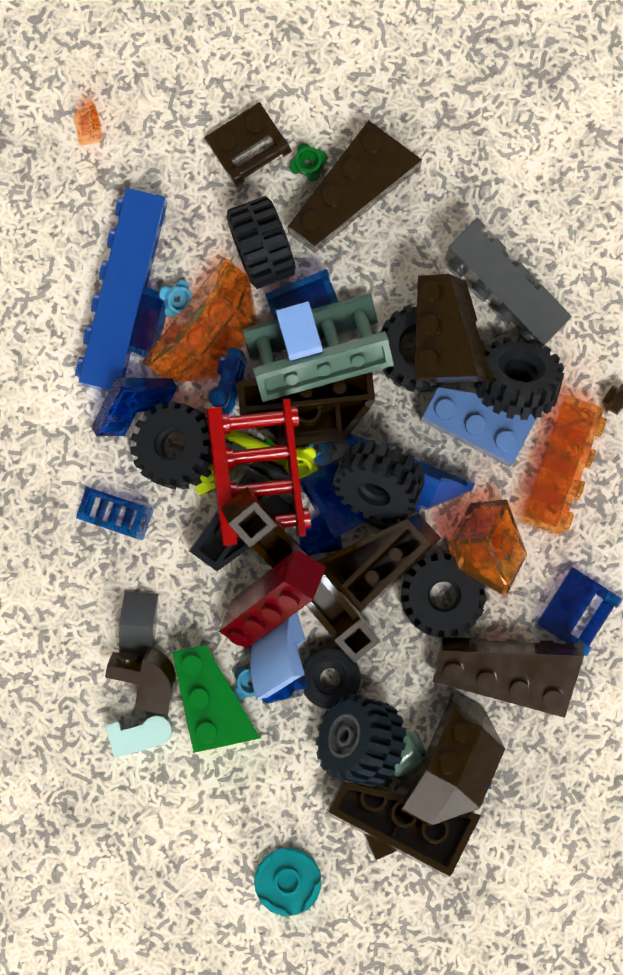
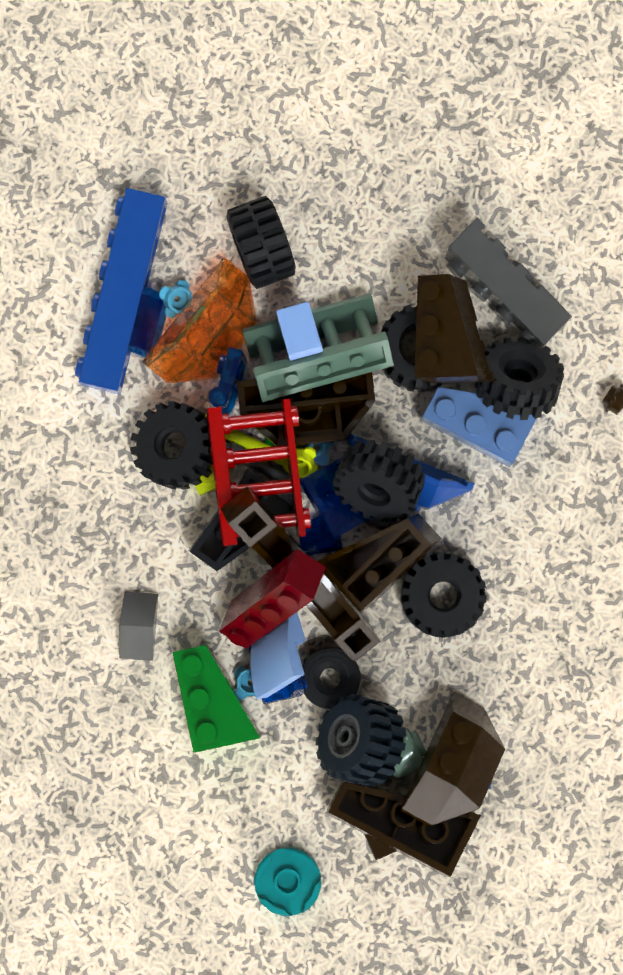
(88, 125): clear orange slope -> none
(126, 399): clear blue plate -> none
(140, 522): clear blue slope -> none
(152, 733): light aqua leg -> none
(153, 675): dark brown brick -> none
(242, 135): dark brown plate -> none
(304, 153): green plate -> none
(314, 288): clear blue panel -> none
(358, 180): dark brown wedge -> none
(489, 544): clear orange slope -> none
(512, 671): dark brown wedge -> none
(562, 466): clear orange brick -> none
(569, 605): clear blue plate -> none

